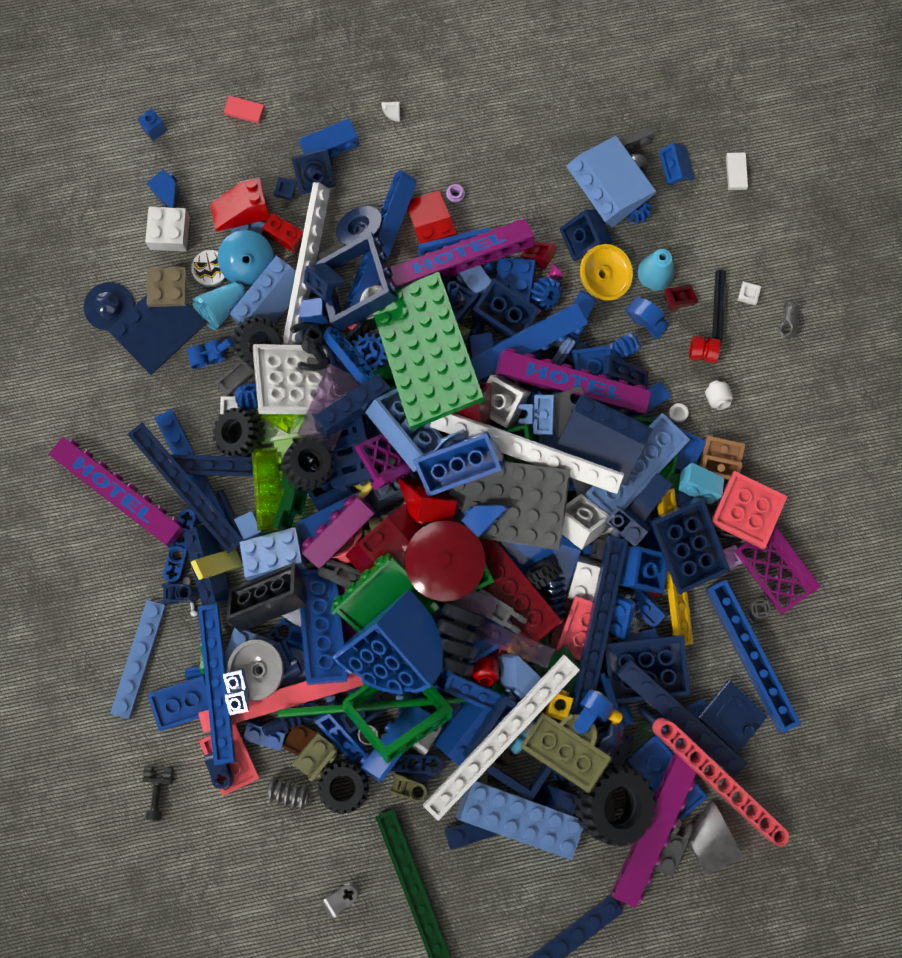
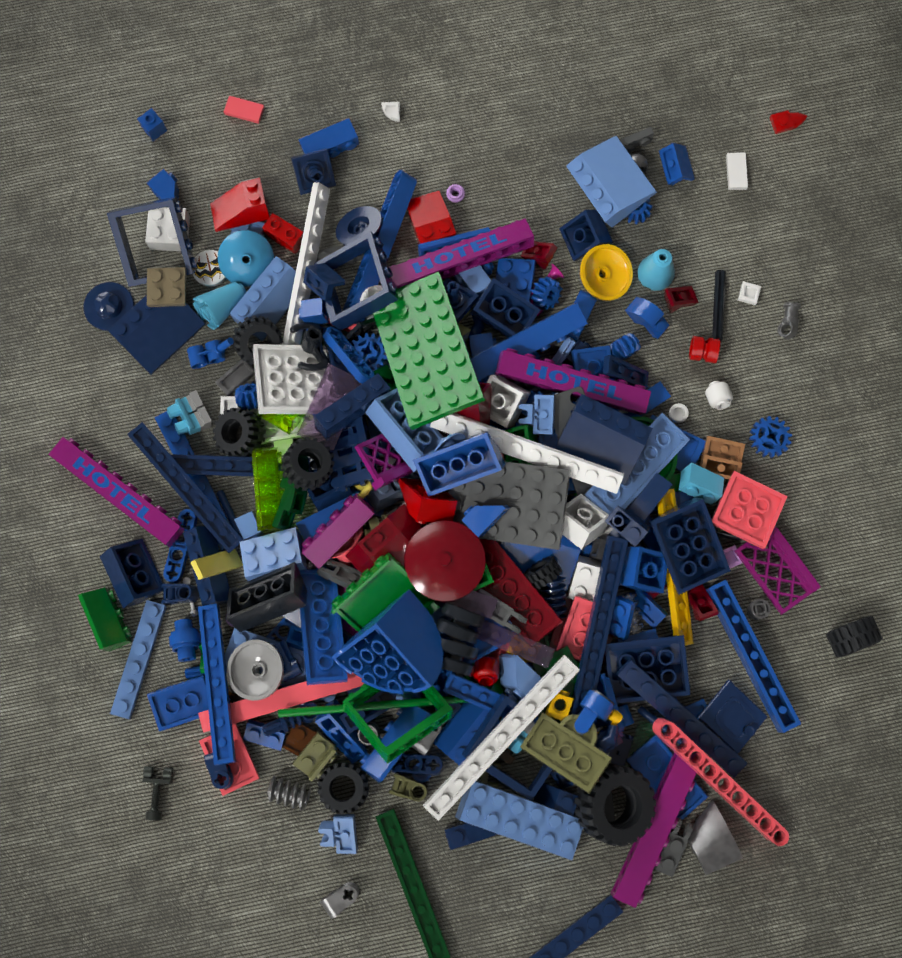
(105, 619): none -> green slope
(122, 242): none -> dark blue window
(132, 572): none -> dark blue slope
(185, 640): none -> blue piece
(192, 413): none -> medium azure hips
(237, 690): slope -> none
(285, 188): dark blue plate -> none
(340, 833): none -> medium blue plate
(701, 603): none -> dark red slope
(773, 444): none -> blue gear
(786, 121): none -> red plate
(854, 636): none -> black tyre

